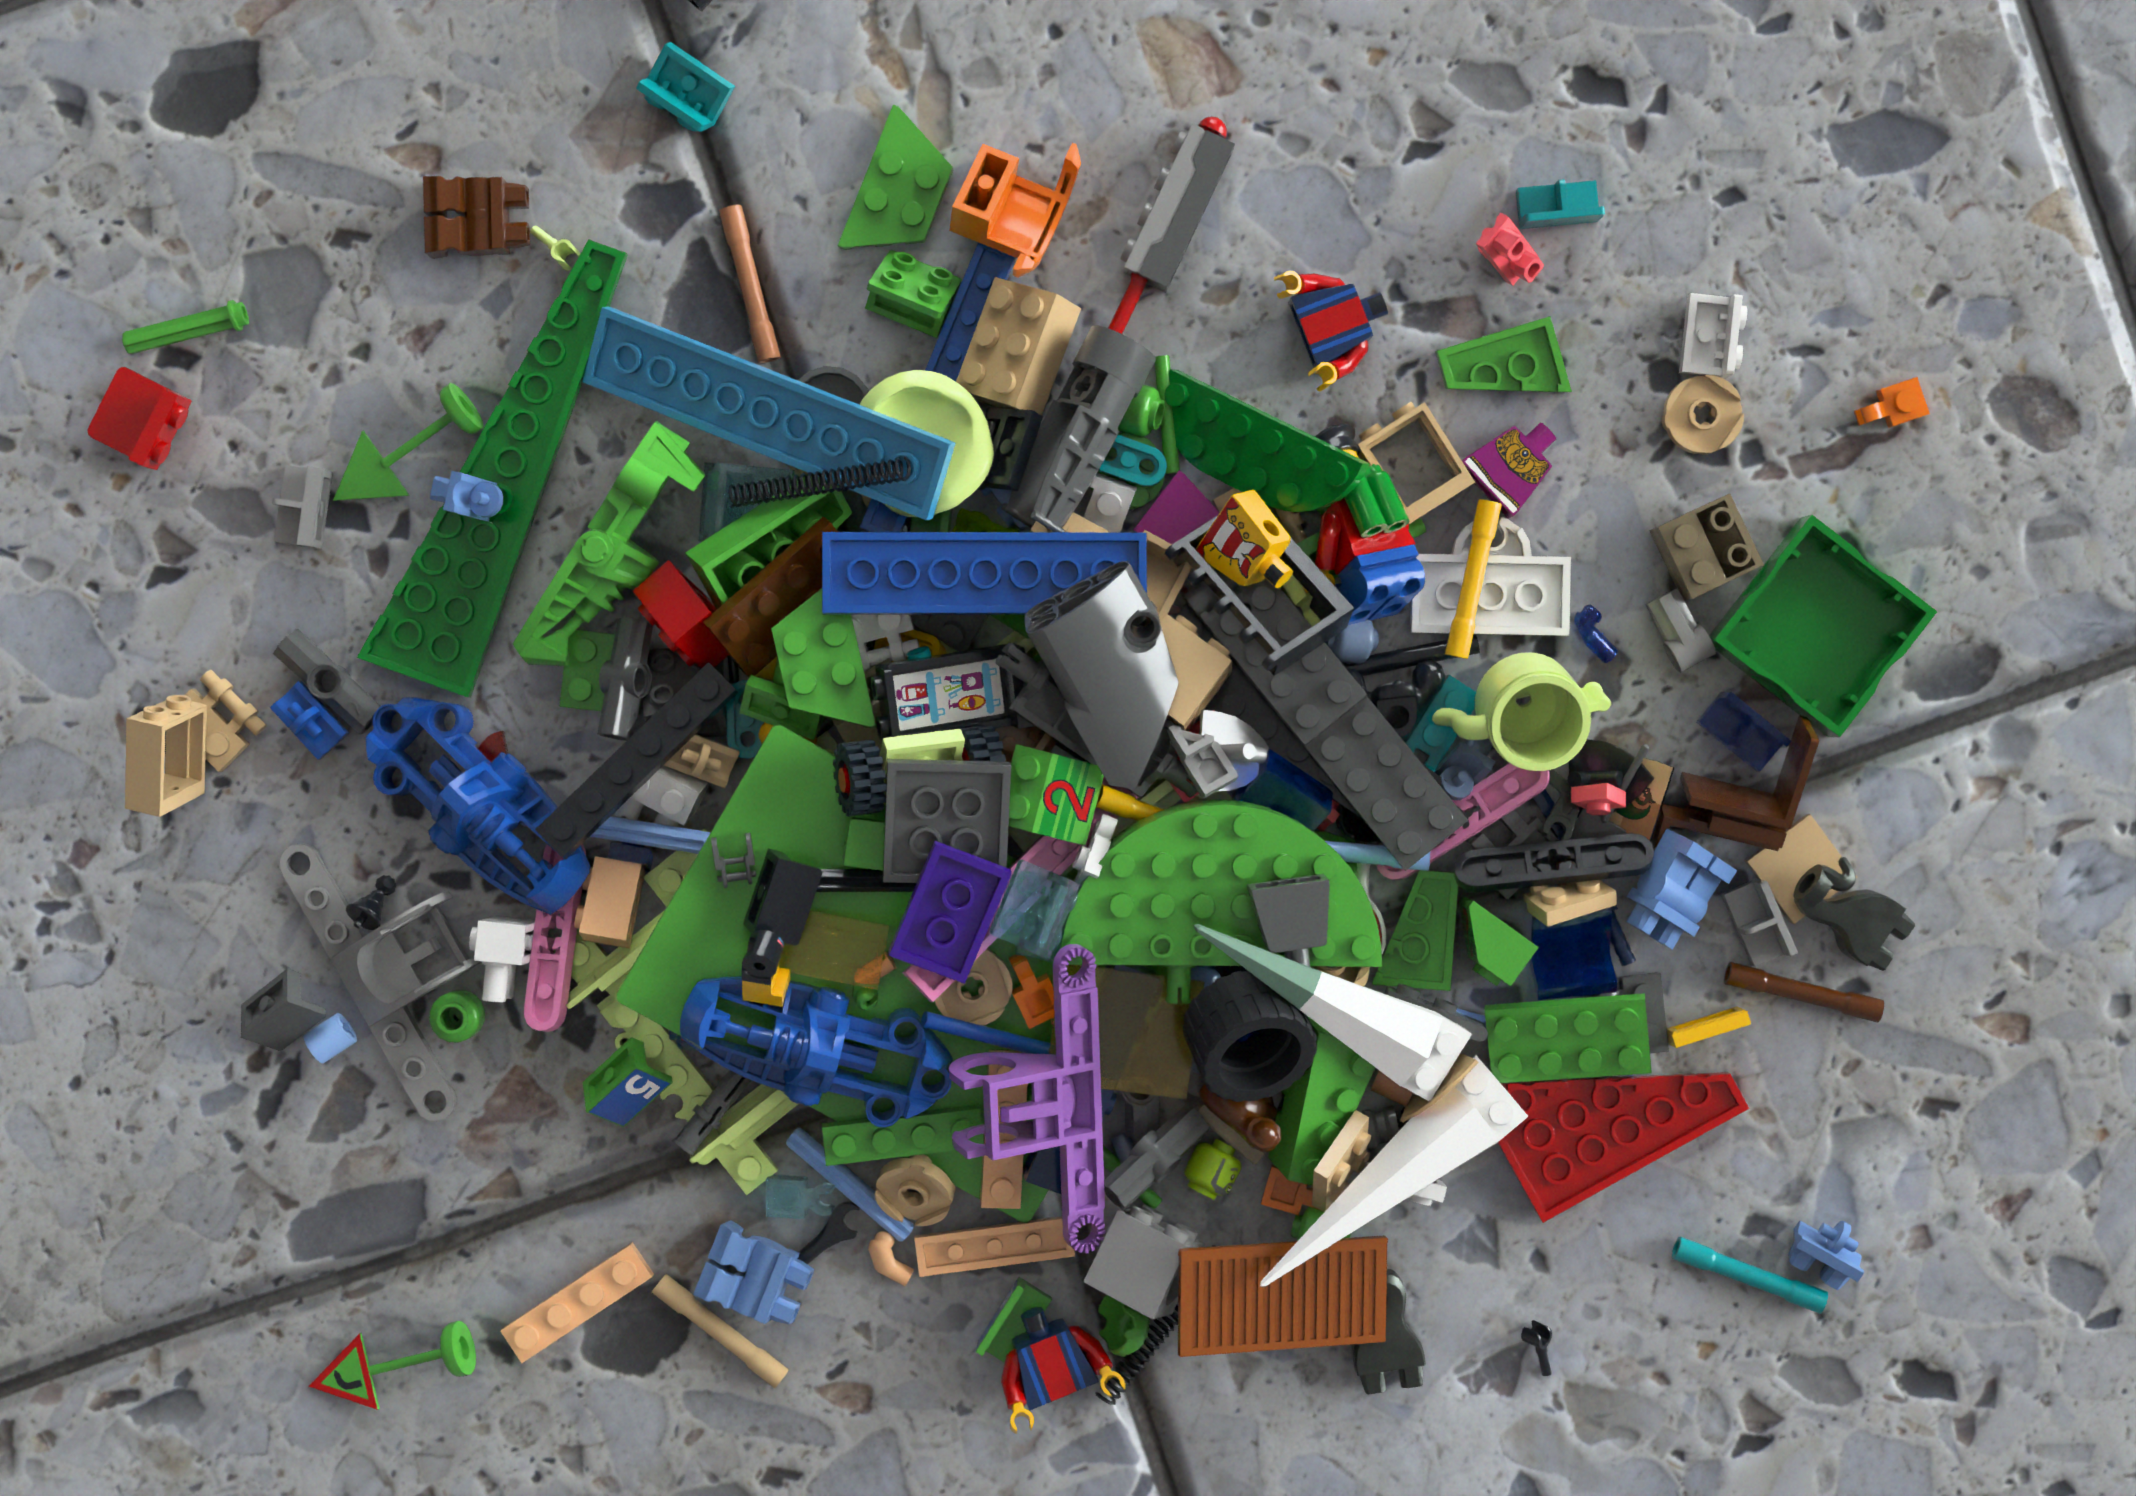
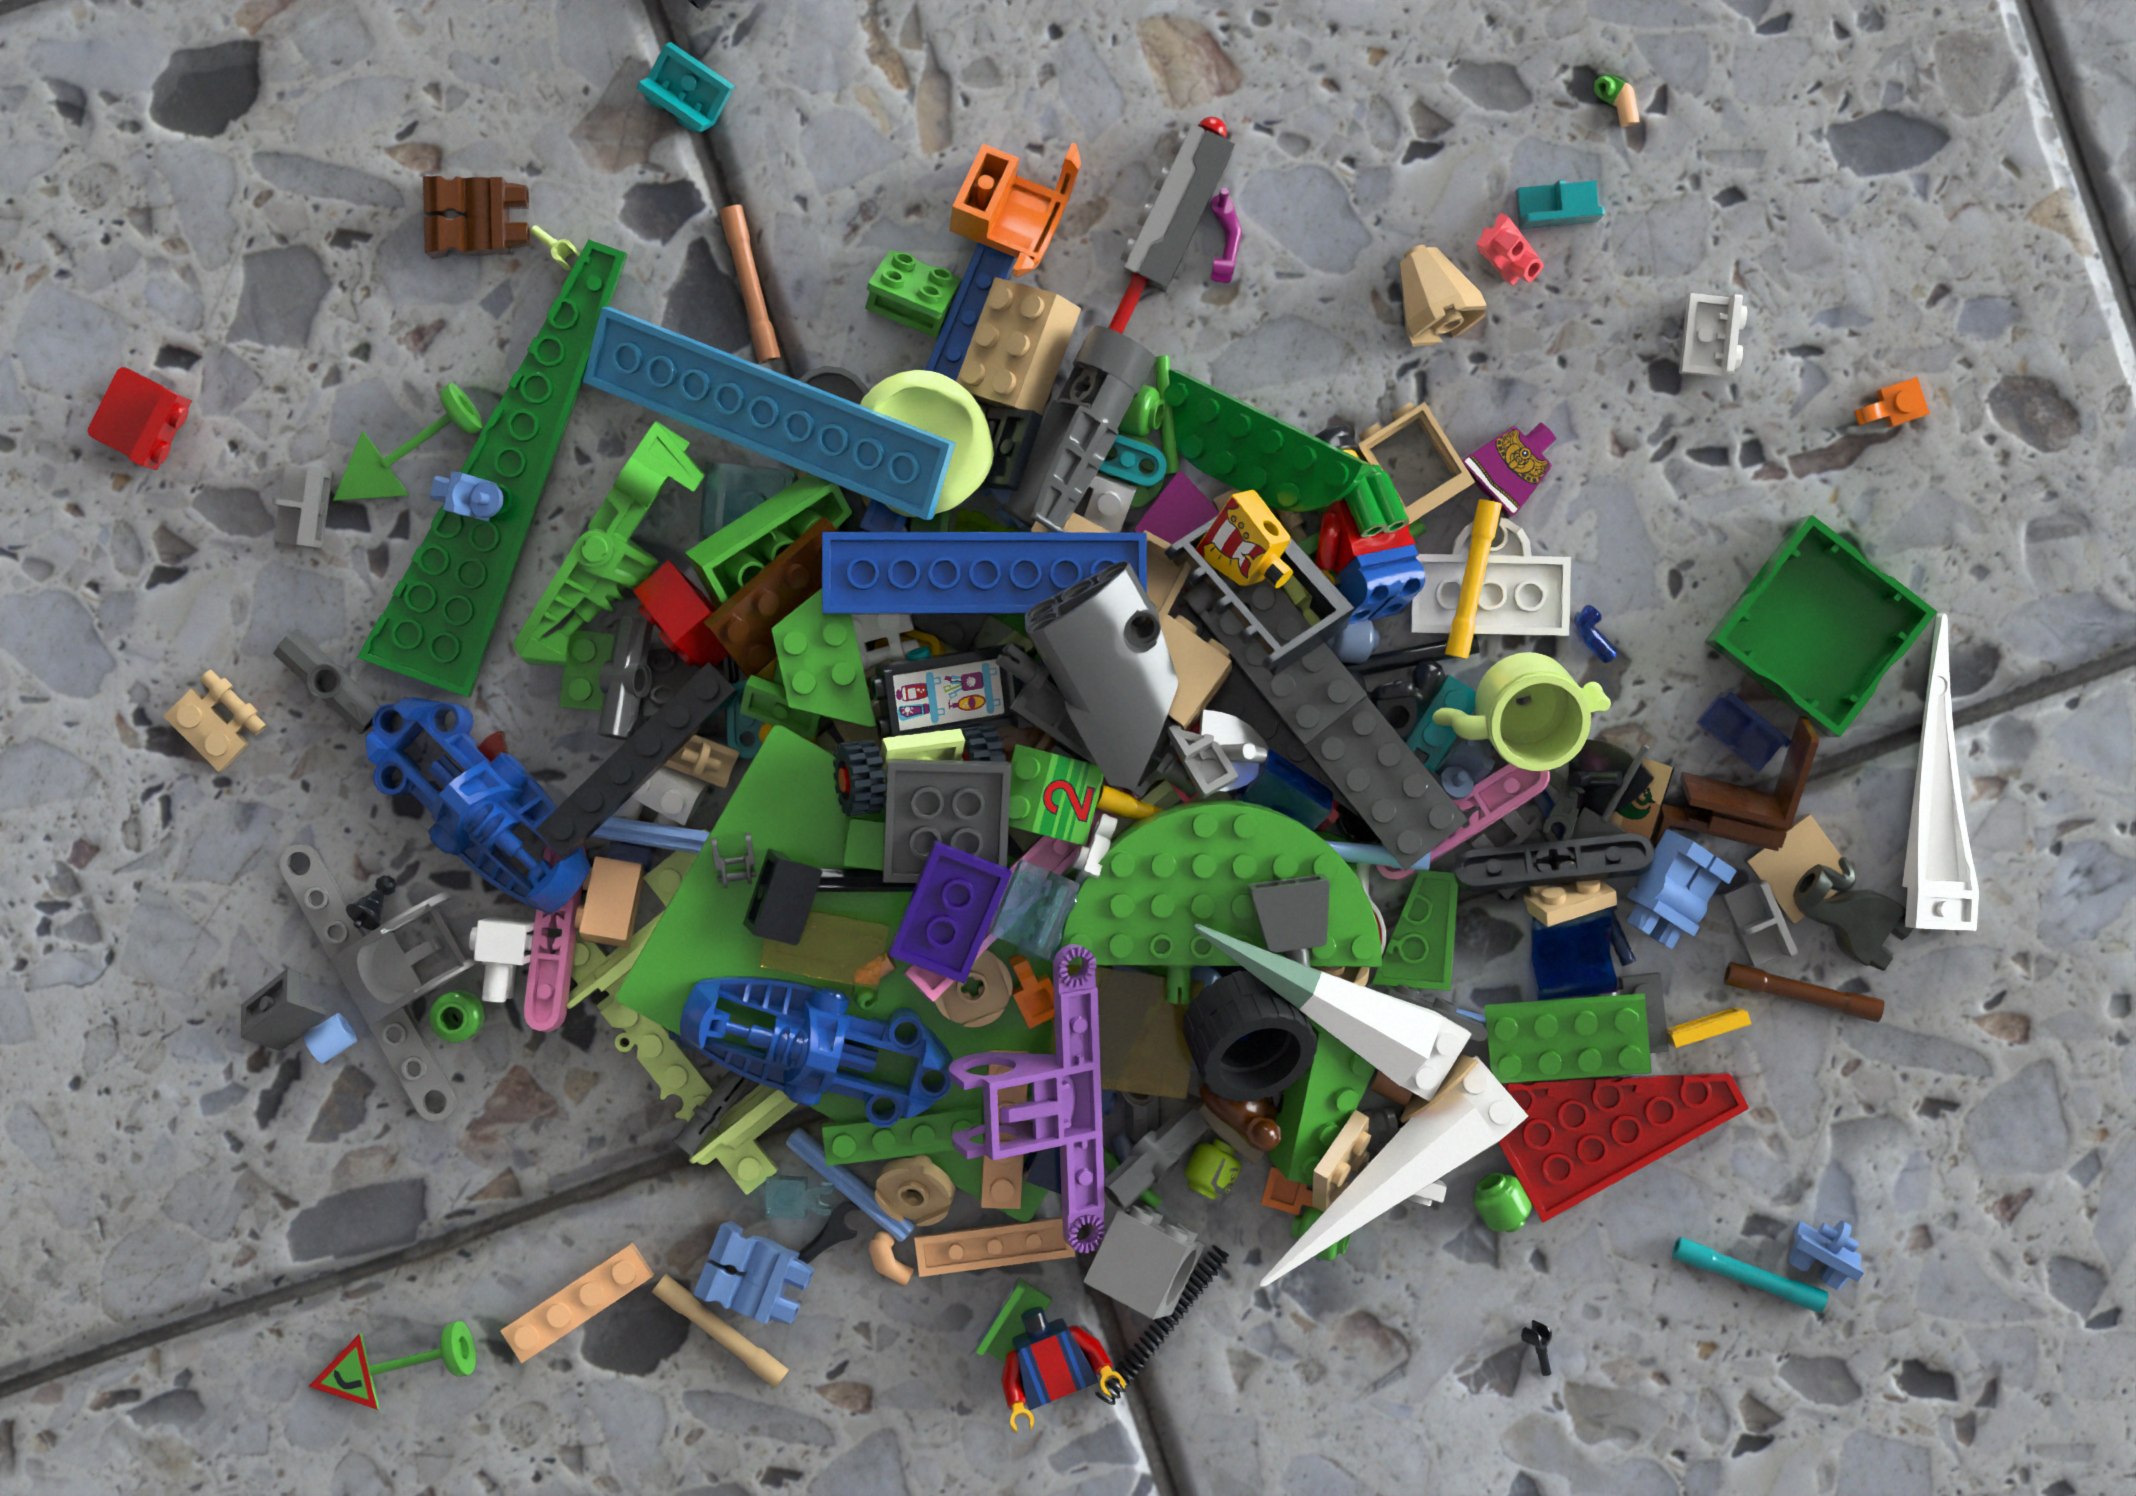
(184, 778): tan window -> none
(186, 328): bright green axle -> none
(309, 720): blue hips -> none
(623, 1085): panel -> none
(761, 975): leg -> none
(873, 474): black piece -> none
(898, 189): bright green wing -> none
(983, 1034): blue bar -> none
(1124, 1327): bright green hair -> none
(1225, 213): none -> magenta piece
(1318, 1304): dark orange window -> none
(1331, 322): torso -> none
(1399, 1352): pearl dark grey hips -> none
(1436, 297): none -> tan cone
(1493, 944): bright green slope -> none
(1502, 1202): none -> bright green head
(1507, 361): bright green wing -> none
(1598, 798): coral plate -> none
(1619, 95): none -> arm
(1685, 640): light grey piece -> none
(1706, 547): dark tan slope -> none
(1725, 410): tan plate -> none
(1938, 853): none -> white plate

